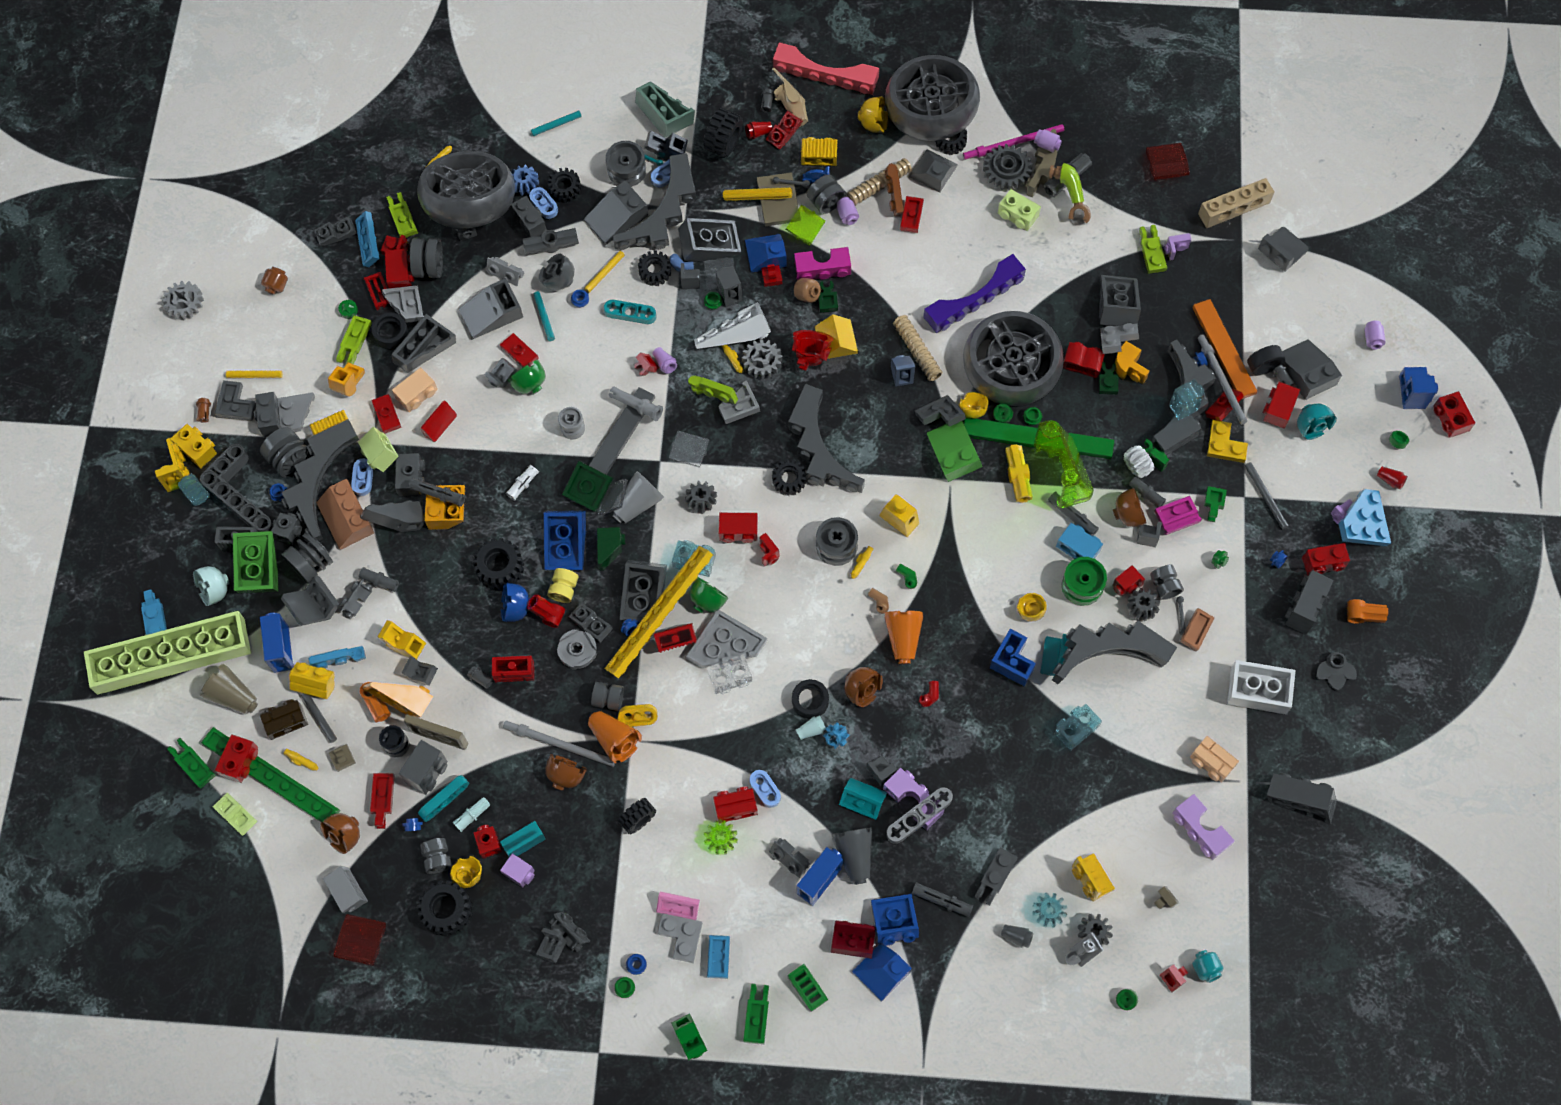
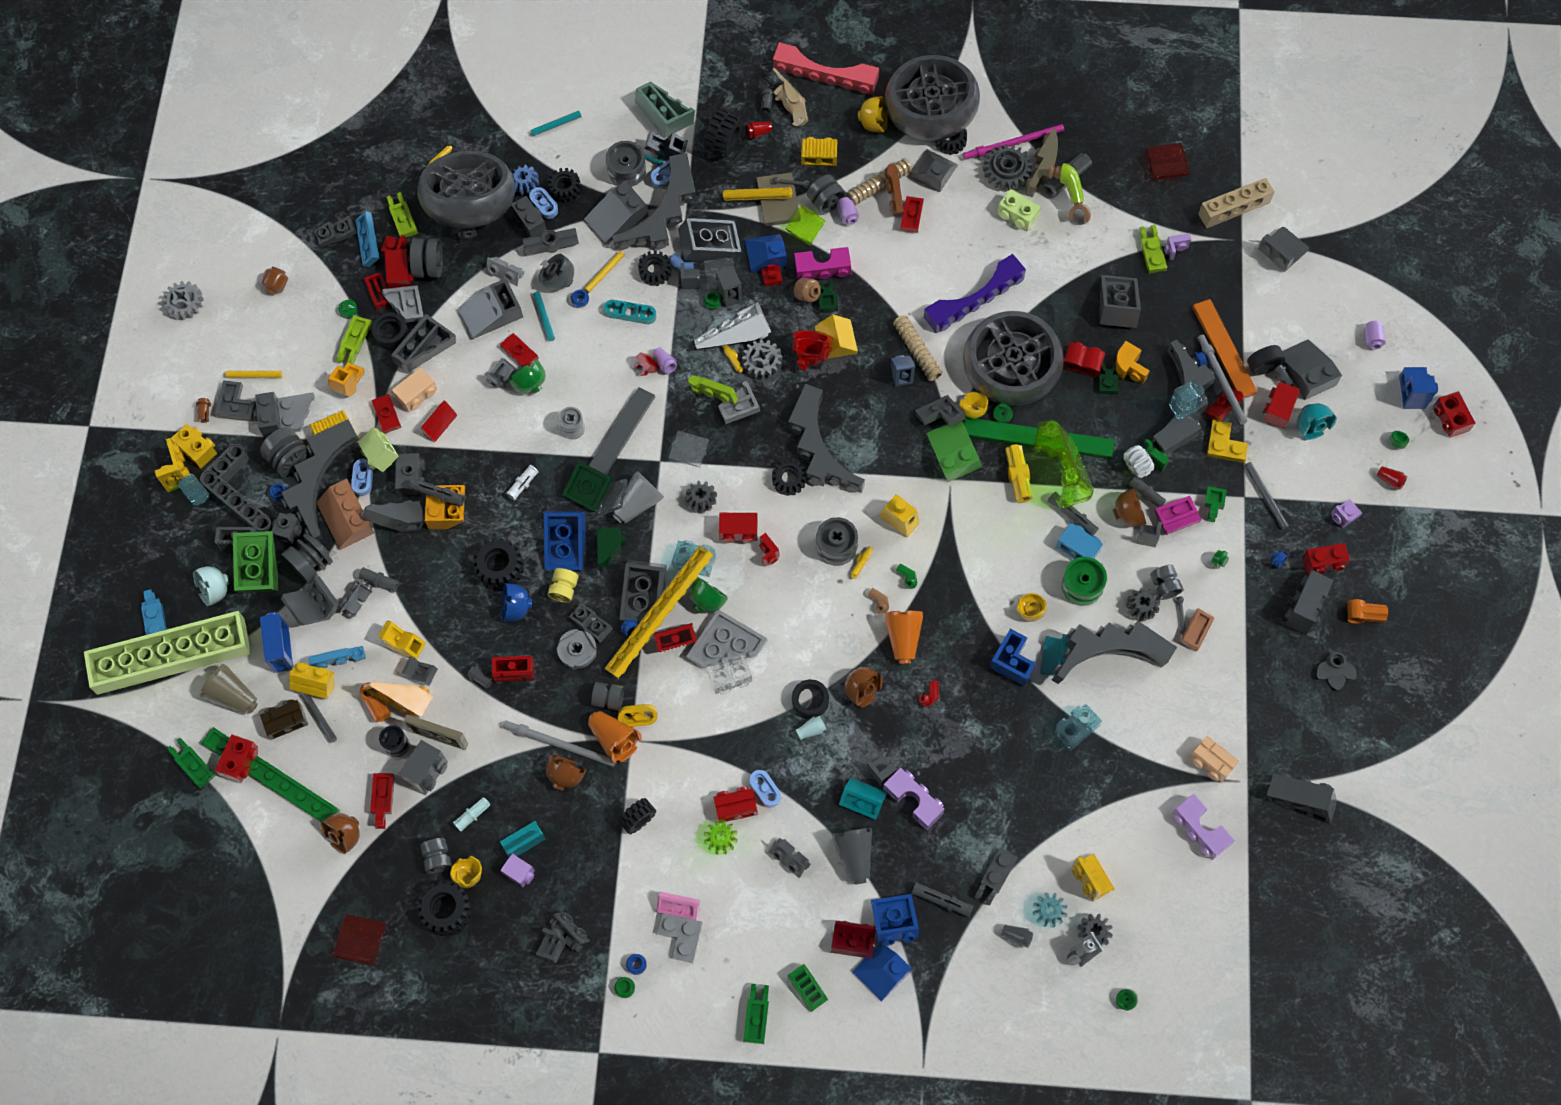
(235, 814): yellowish green slope -> none
(300, 760): yellow piece -> none
(342, 757): dark tan tile -> none
(345, 889): light grey hinge -> none
(412, 824): blue plate -> none
(443, 798): teal beam -> none
(490, 847): red brick -> none
(549, 612): red piece -> none
(643, 406): light grey pin -> none
(689, 1037): green brick -> none
(718, 957): dark azure plate -> none
(784, 130): red slope -> none
(813, 175): blue piece -> none
(820, 875): blue window -> none
(836, 735): dark azure gear -> none
(919, 815): light grey beam -> none
(1032, 416): green plate -> none
(1047, 140): lavender brick -> none
(1113, 336): light grey plate -> none
(1128, 581): red brick -> none
(1167, 898): dark tan tile -> none
(1174, 977): red tile -> none
(1207, 966): teal head -> none
(1261, 687): white brick -> none
(1365, 520): plate -> none

